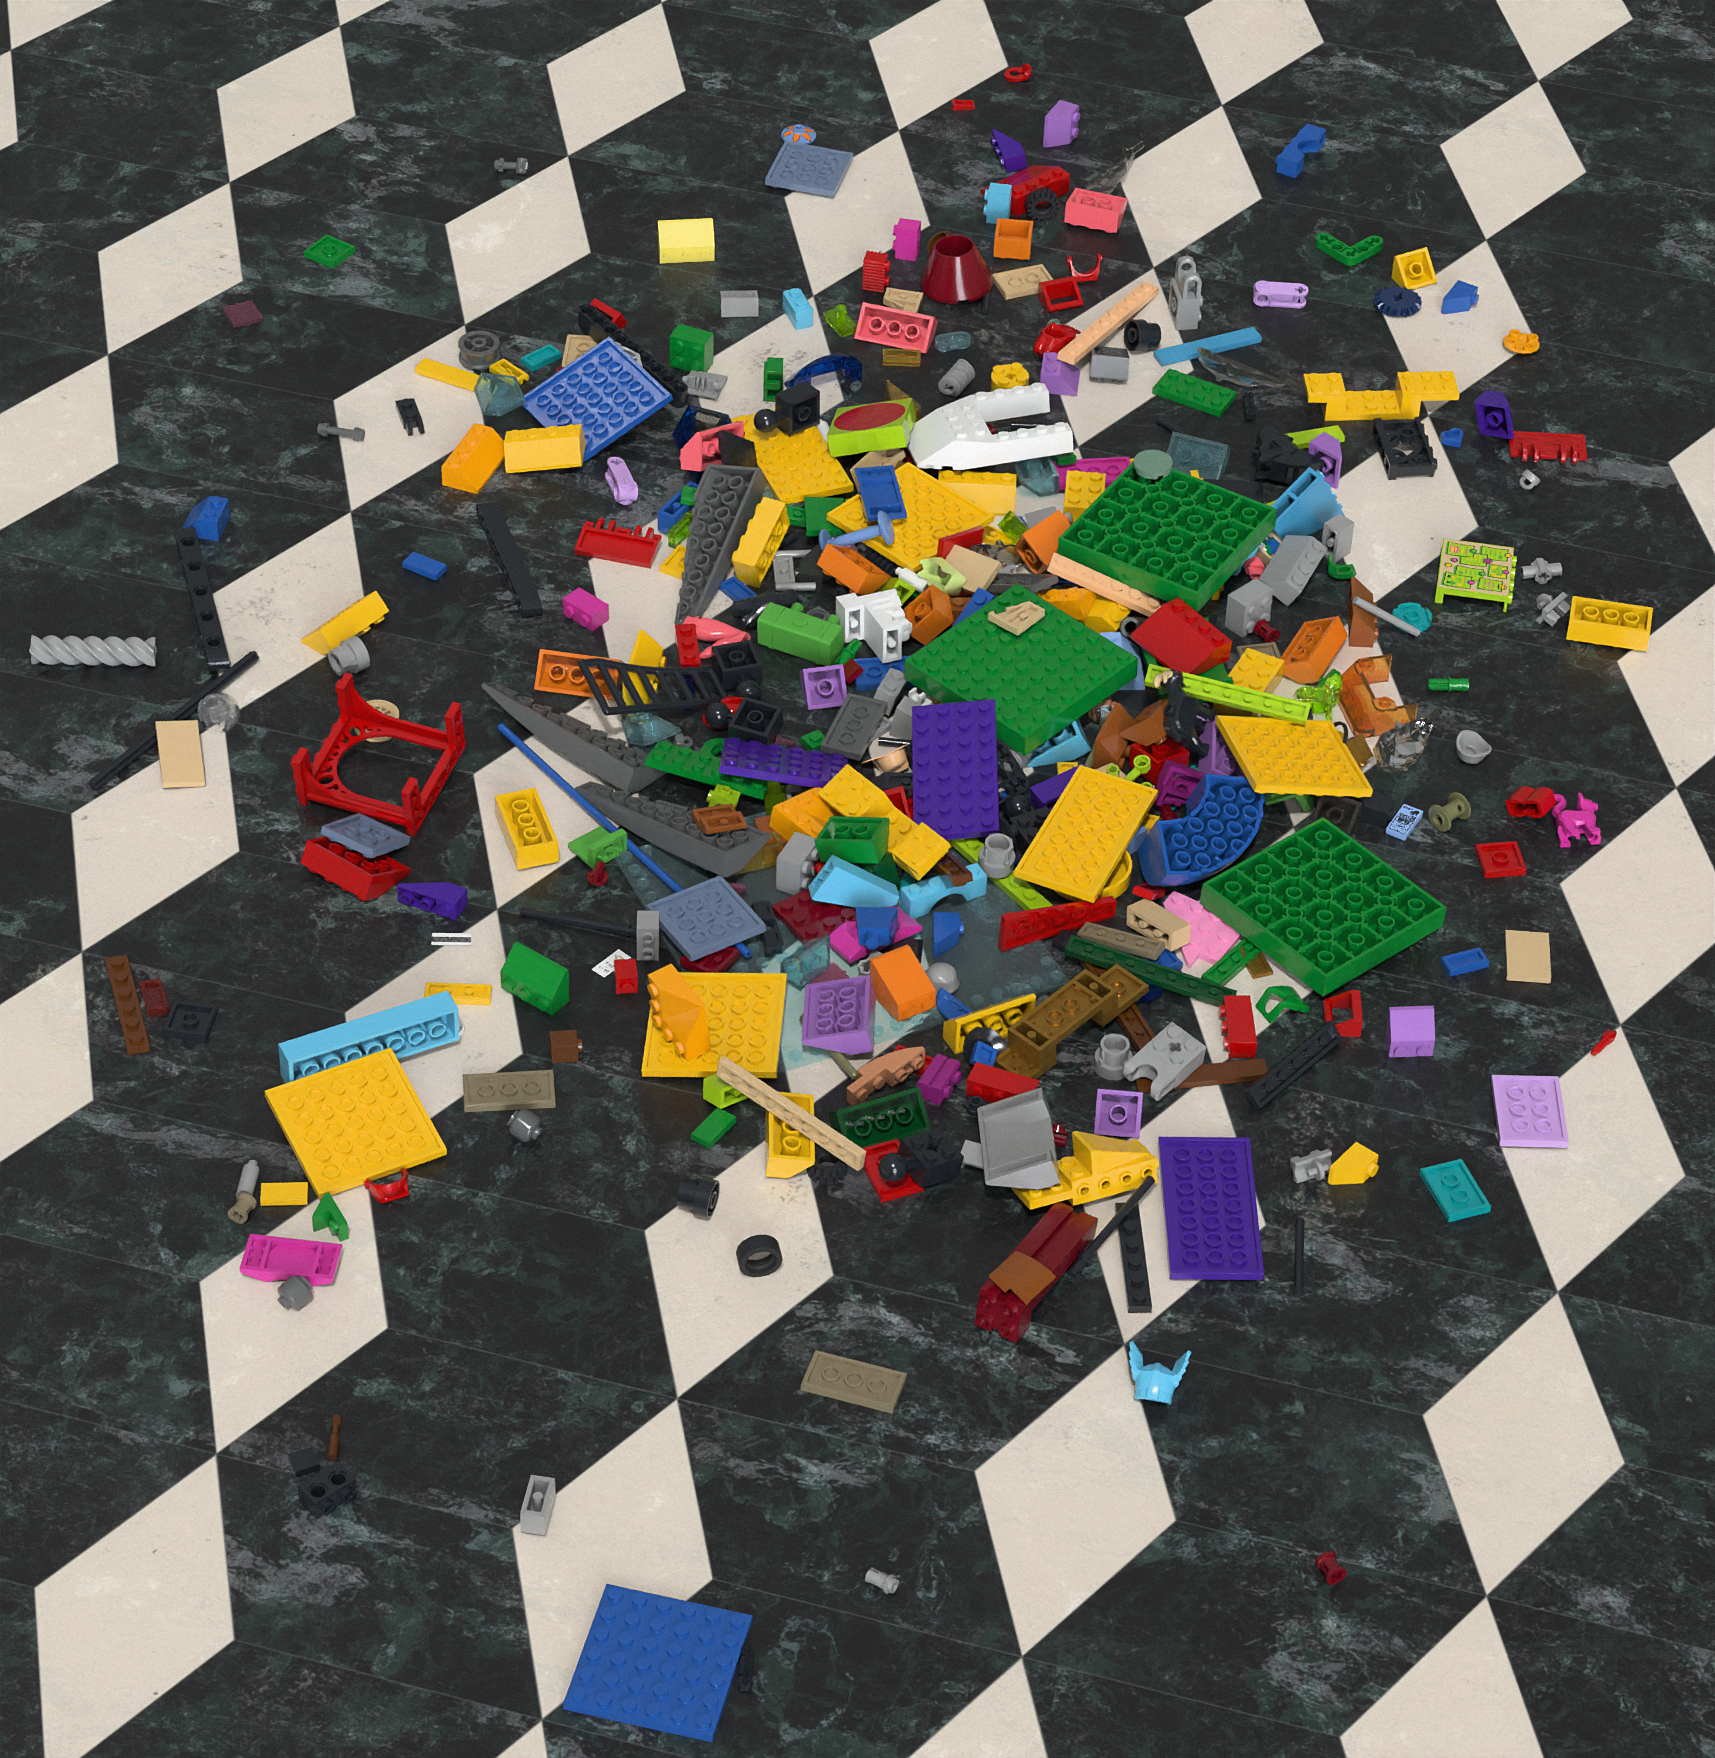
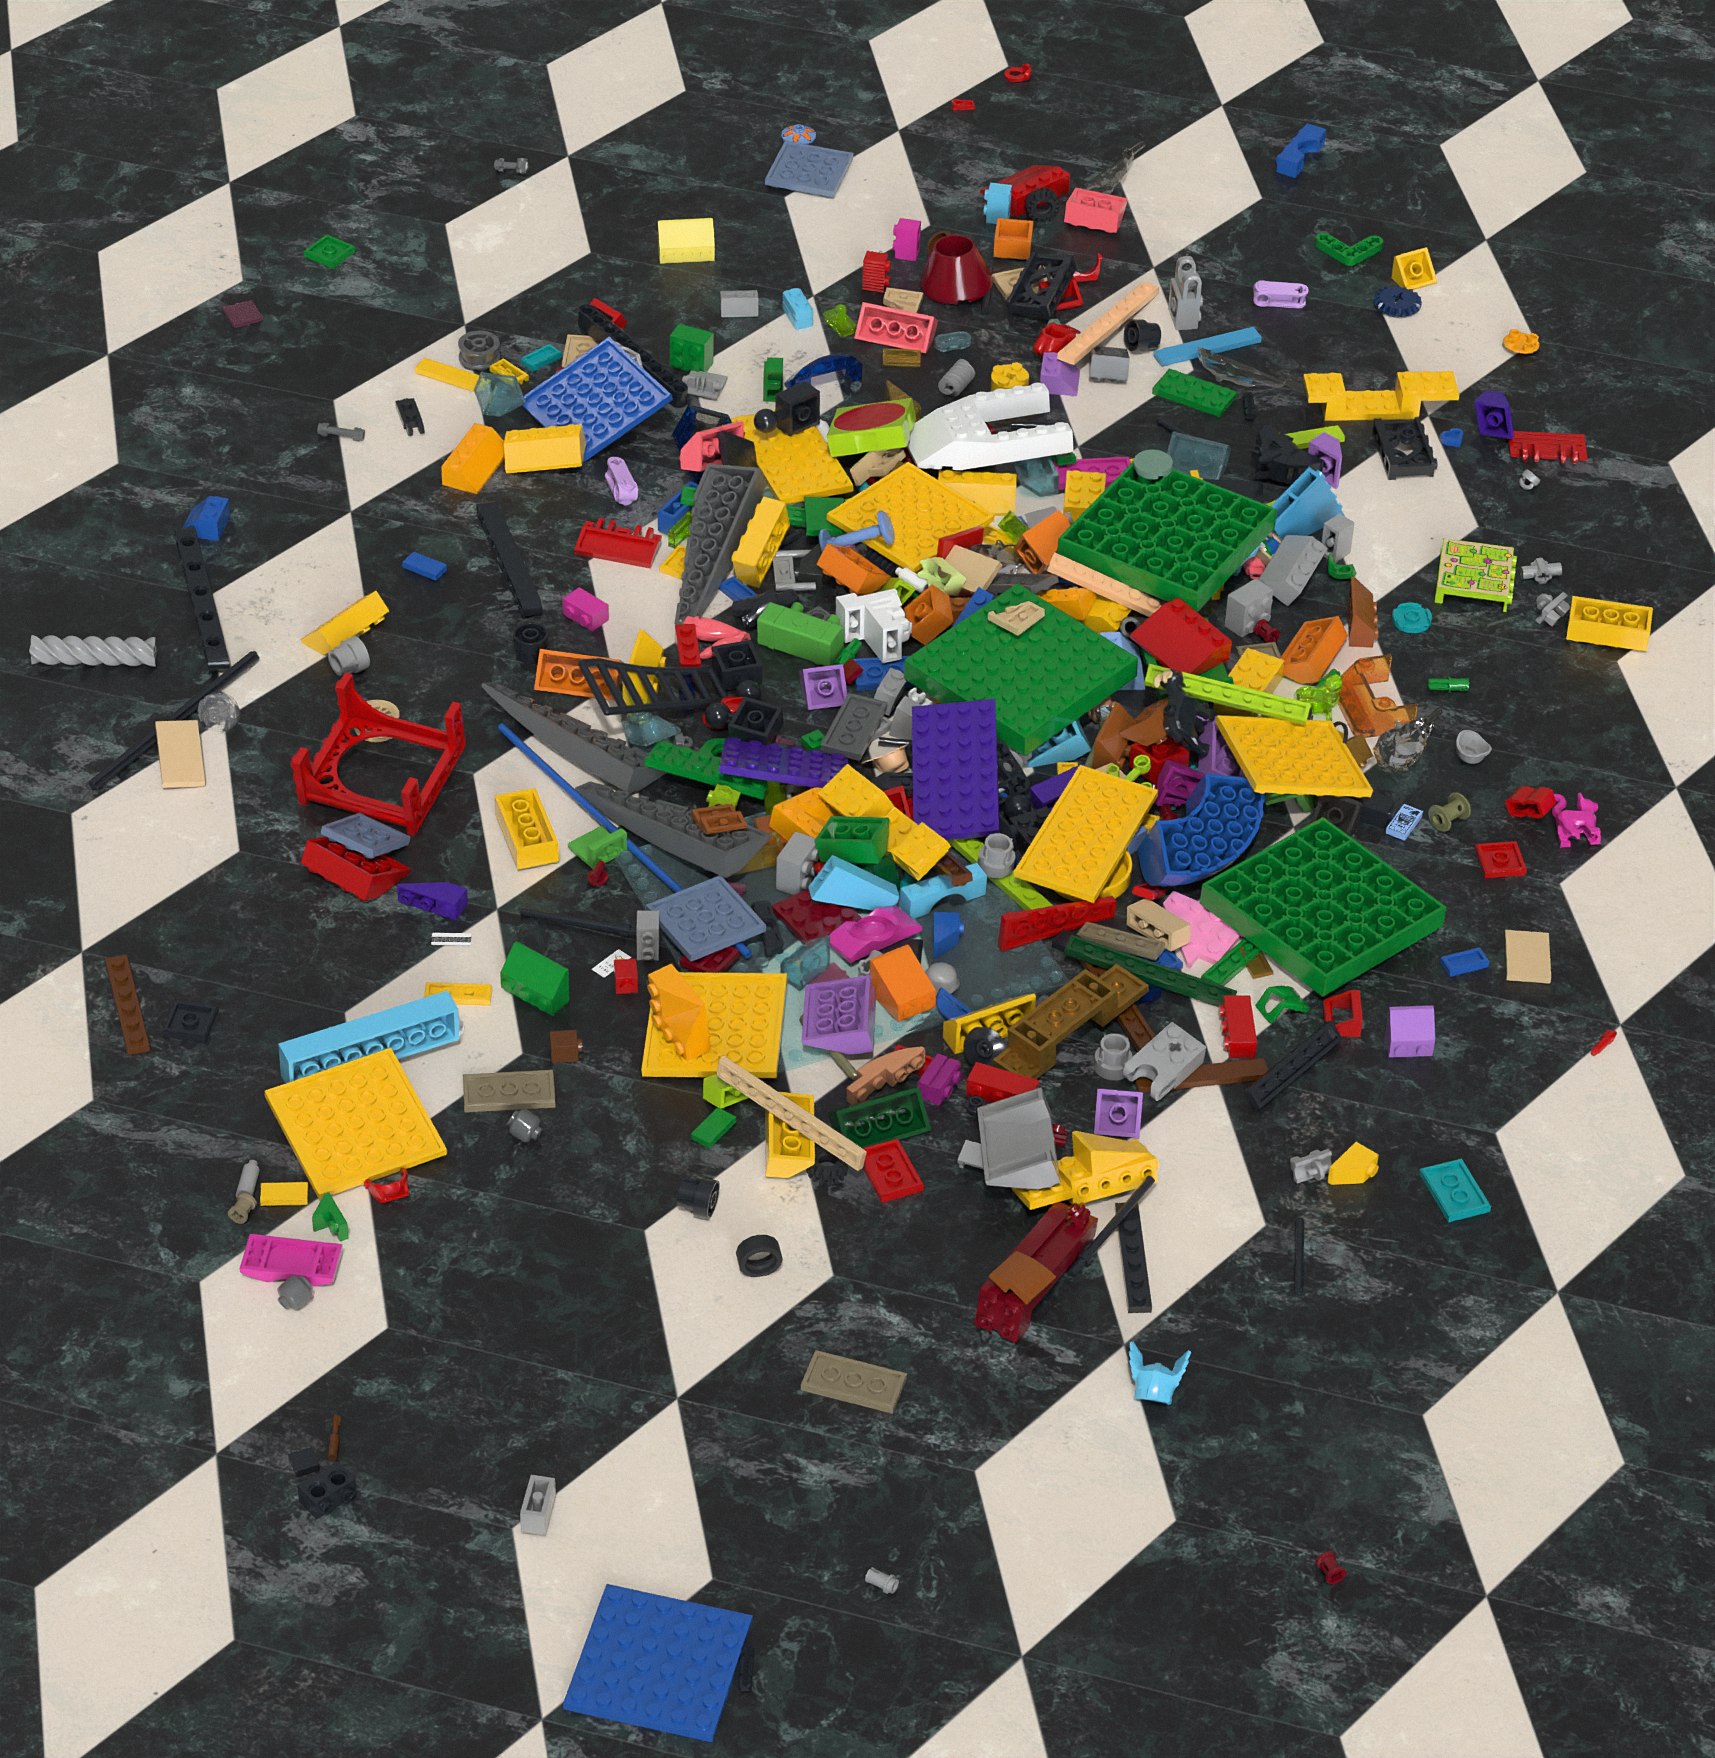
(154, 997): clear red tile -> none
(528, 641): none -> black piece
(876, 925): blue torso -> none
(879, 492): blue slope -> none
(925, 1157): black brick -> none
(983, 1054): blue plate -> none
(1009, 152): dark purple slope -> none
(1061, 124): medium lavender slope -> none
(1062, 271): none -> black fence
(1078, 1214): none -> dark red plate
(1210, 1208): dark purple plate -> none
(1386, 616): light grey bar -> none
(1460, 298): blue slope -> none
(1529, 1111): lavender plate -> none

